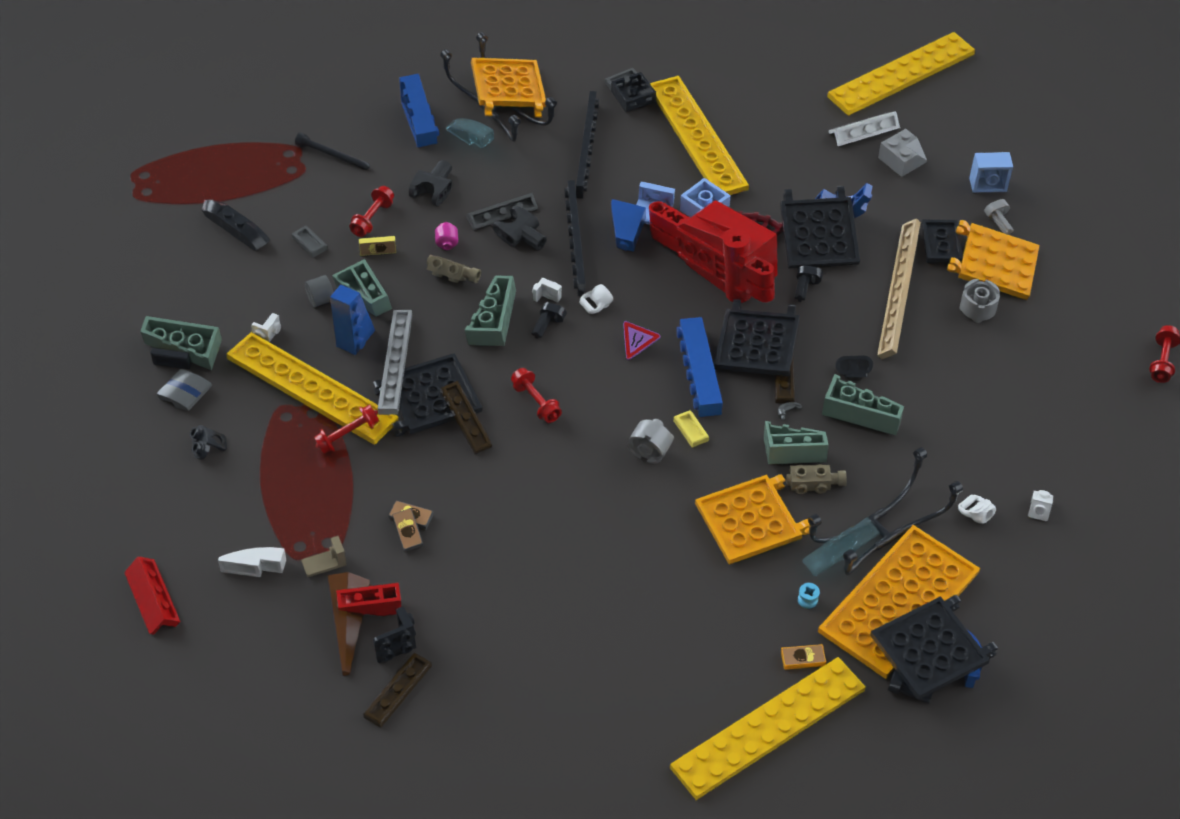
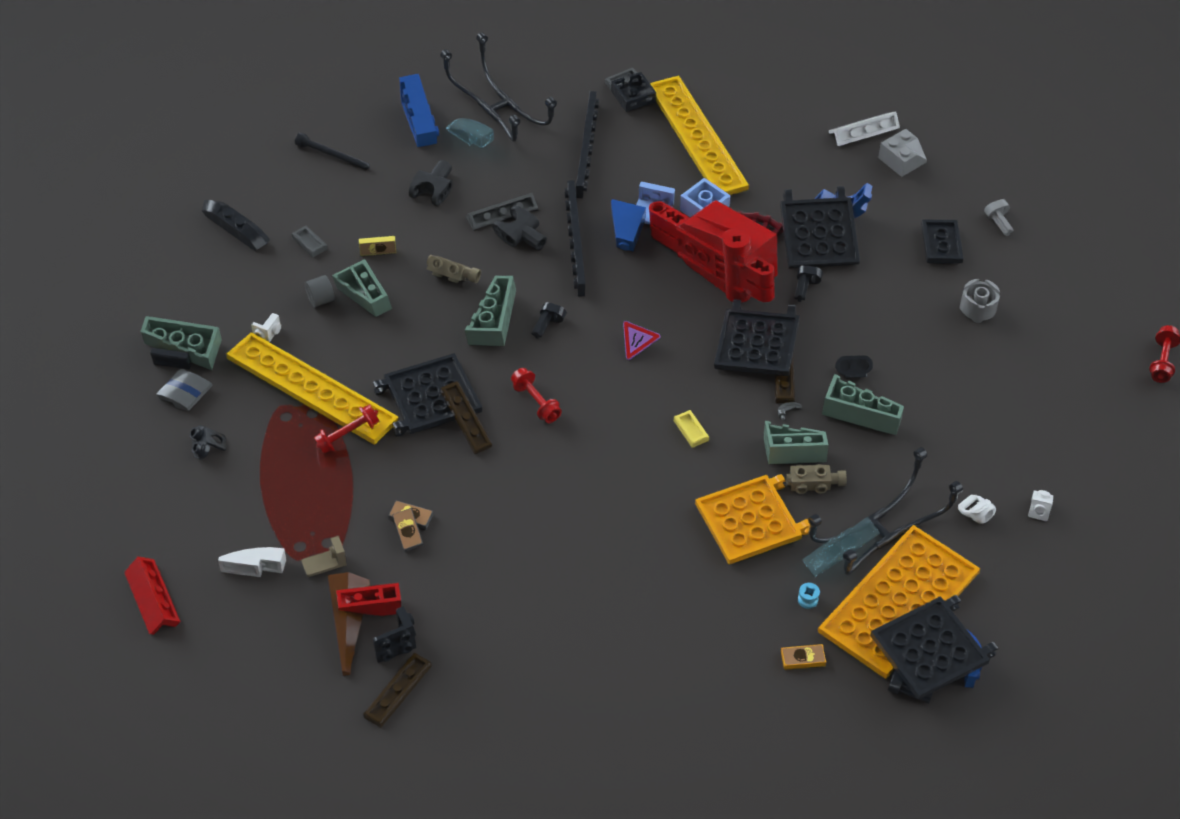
(217, 172): clear red piece -> none
(350, 320): blue wedge -> none
(360, 224): red piece -> none
(395, 362): light grey plate -> none
(446, 236): dark pink head -> none
(508, 84): light orange plate -> none
(547, 289): white bracket -> none
(600, 296): white piece -> none
(650, 440): light grey brick -> none
(700, 367): blue brick -> none
(766, 728): yellow plate -> none
(899, 289): tan plate -> none
(900, 73): yellow plate -> none
(991, 172): light blue brick -> none
(996, 258): light orange plate -> none

